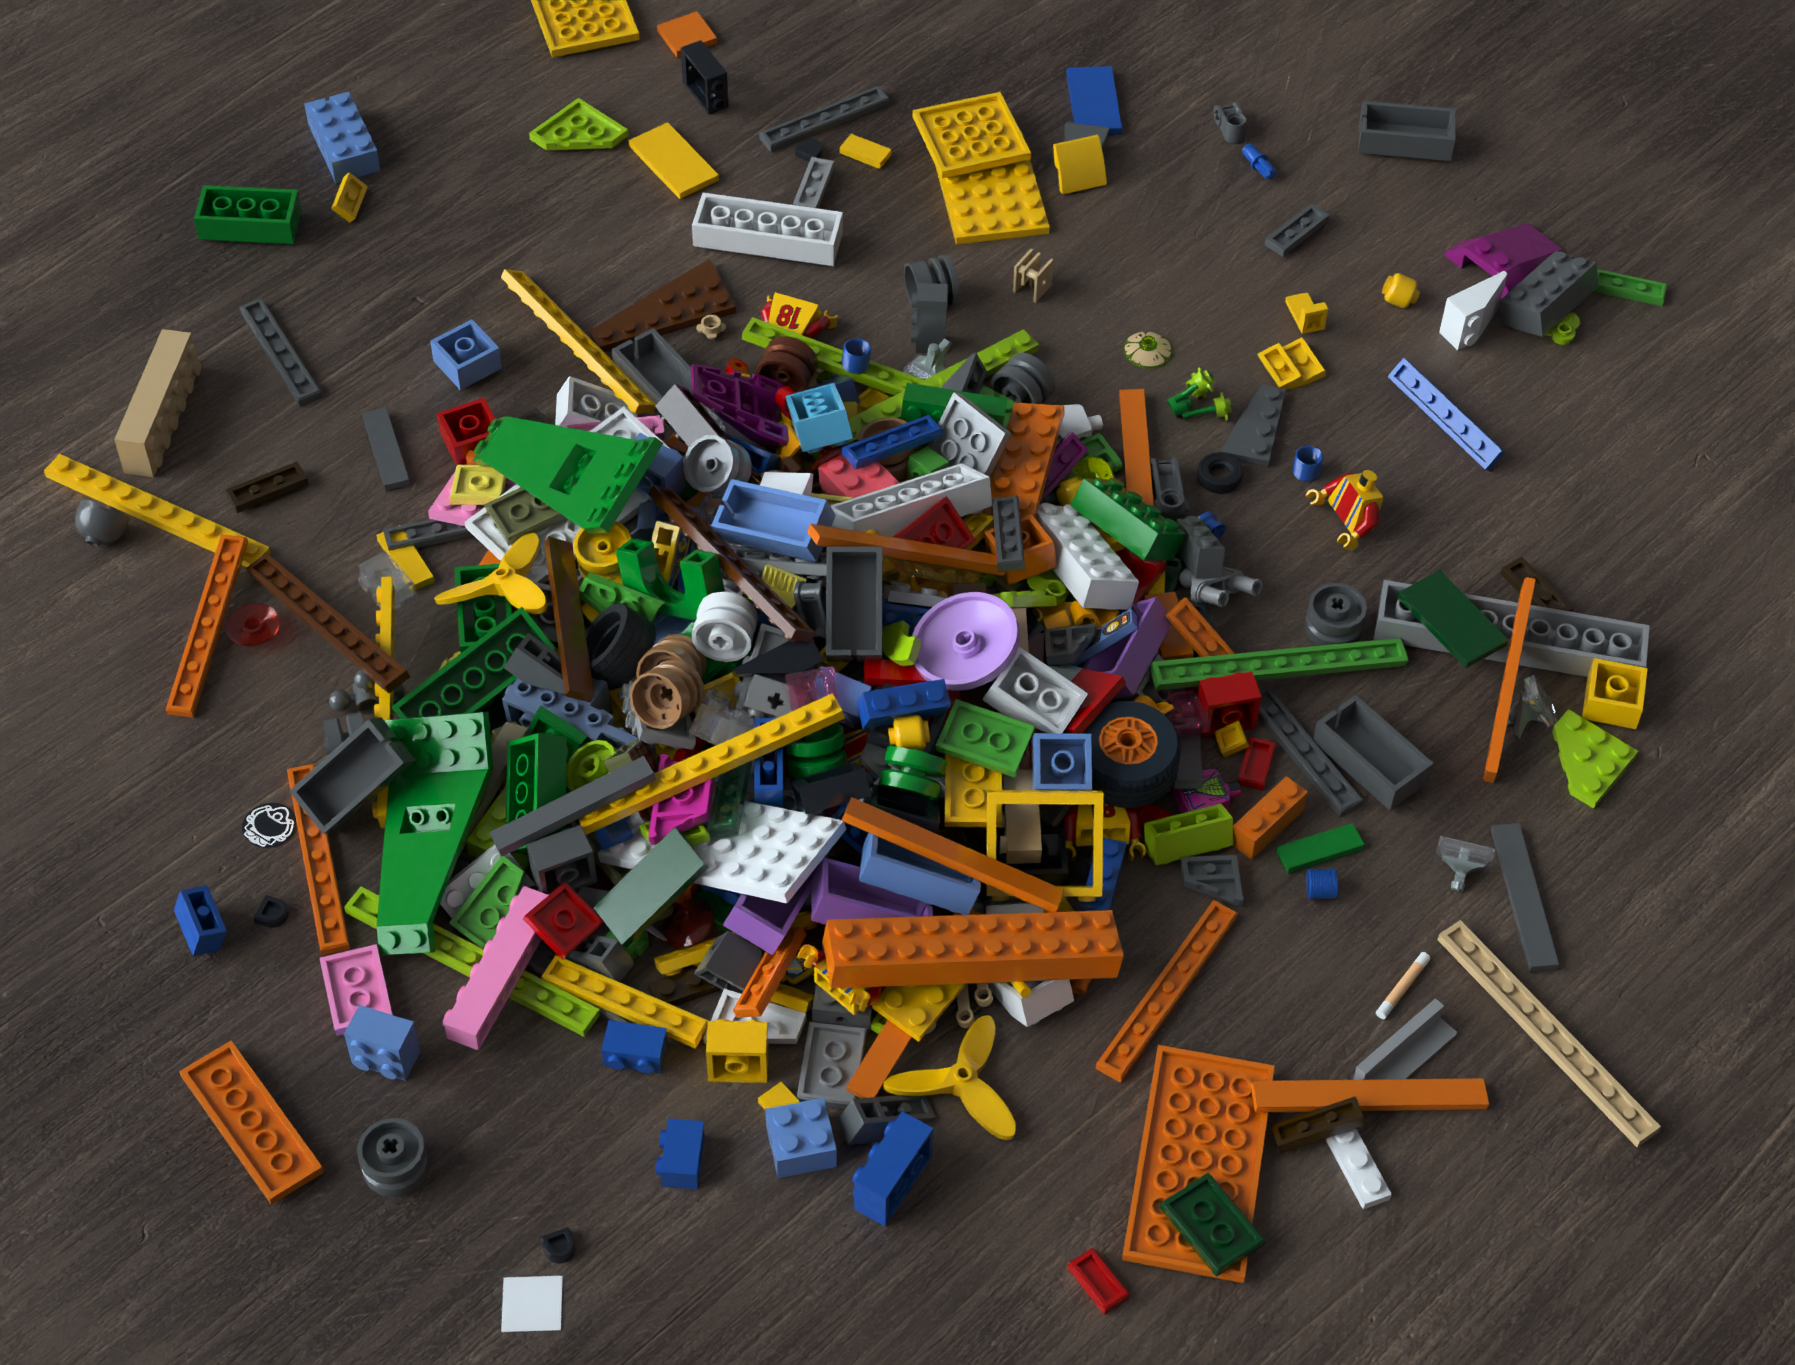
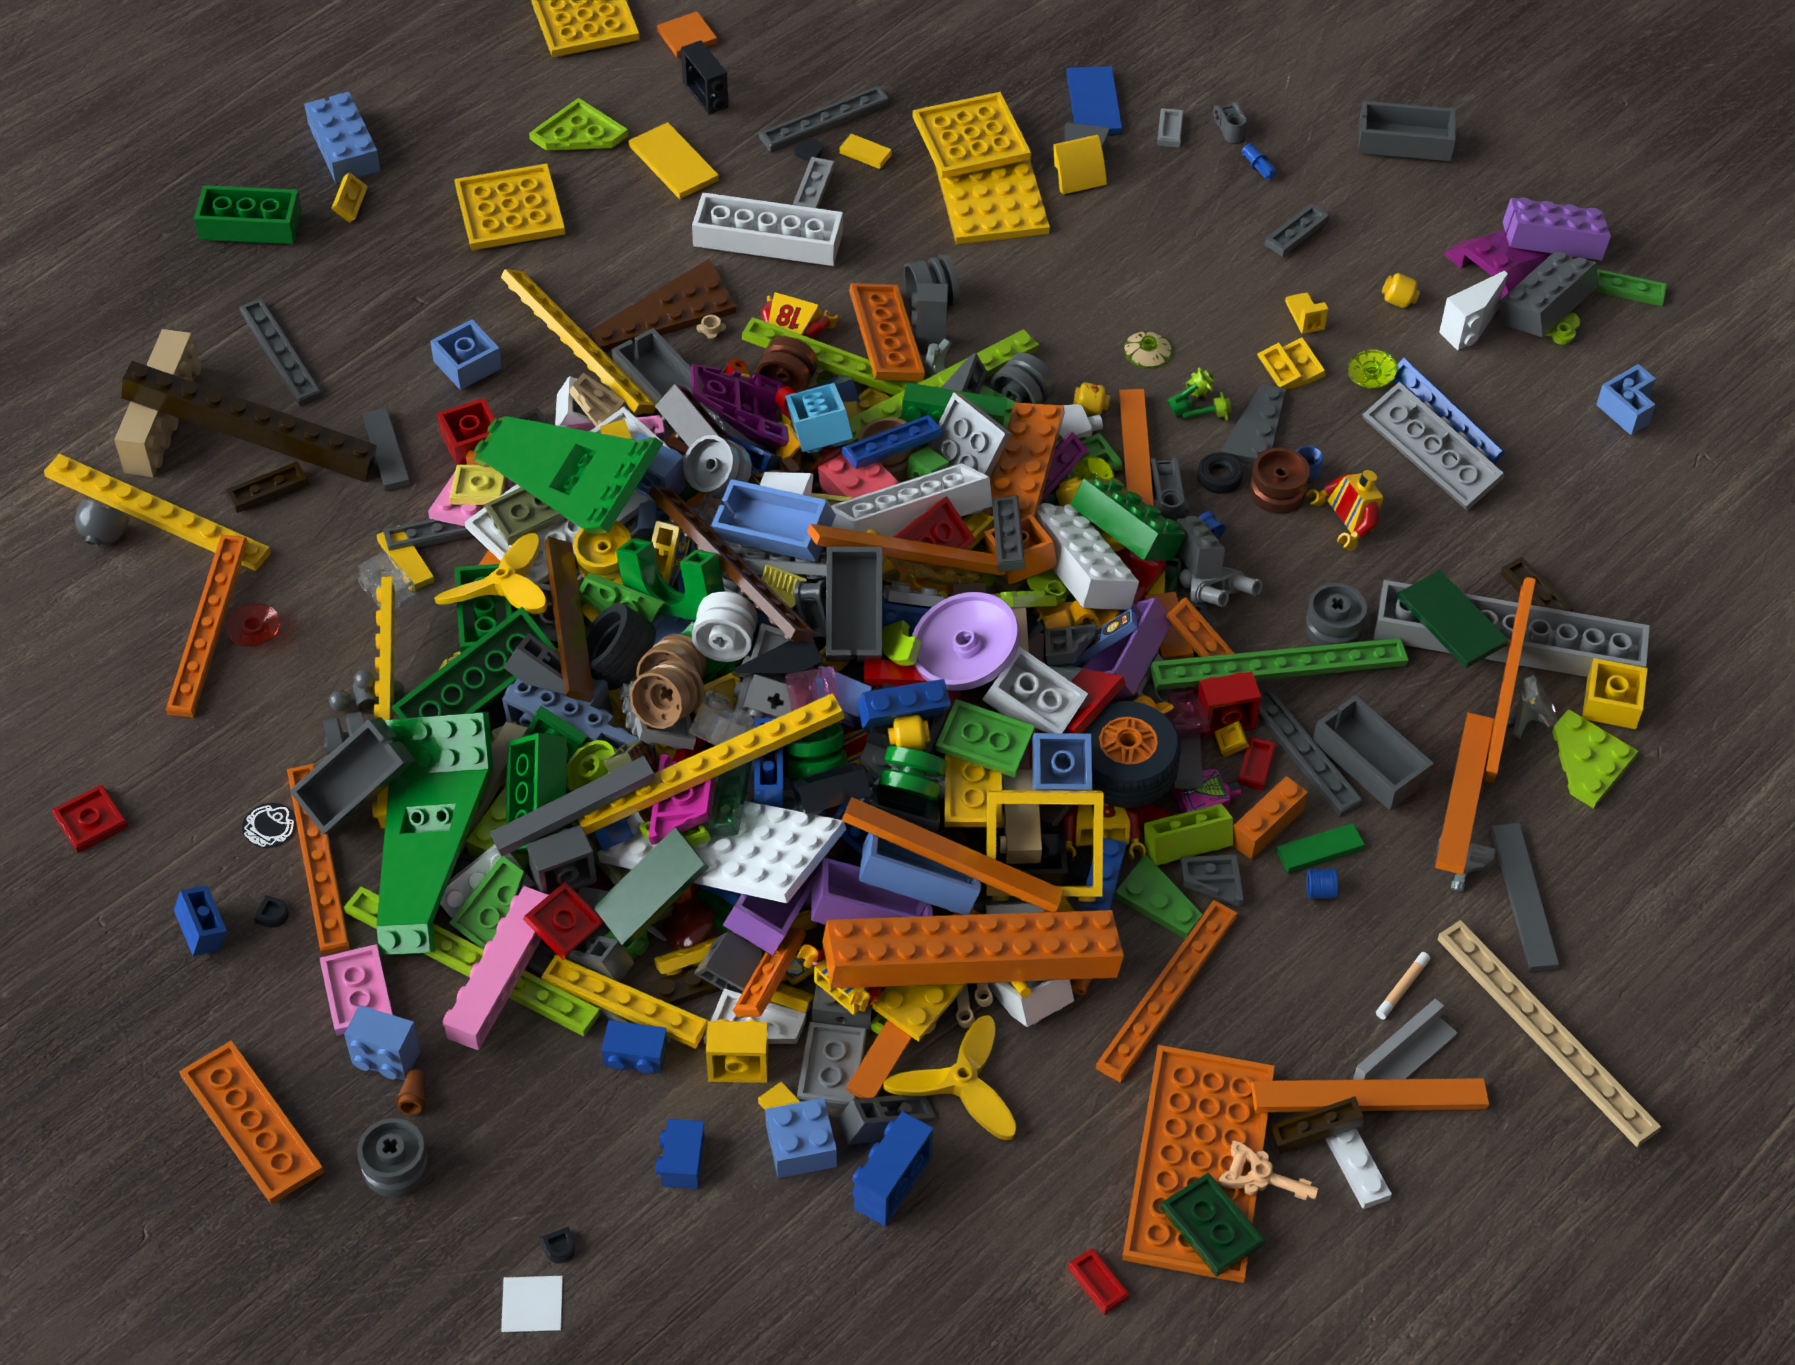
(89, 818): none -> red tile
(248, 421): none -> dark brown brick
(328, 623): reddish brown plate -> none
(412, 1093): none -> dark orange cone
(509, 207): none -> yellow plate
(595, 399): none -> tan wing
(617, 429): none -> yellow tile
(856, 356): blue piece -> none
(886, 332): none -> orange plate
(1029, 269): tan piece -> none
(1092, 398): none -> yellow head
(1158, 898): none -> bright green wing
(1170, 128): none -> light grey tile
(1260, 1174): none -> light nougat piece
(1279, 480): none -> copper wheel
(1372, 368): none -> clear neon green dish
(1434, 446): none -> light grey plate
(1464, 794): none -> orange tile
(1556, 228): none -> medium lavender piece
(1628, 399): none -> medium blue brick

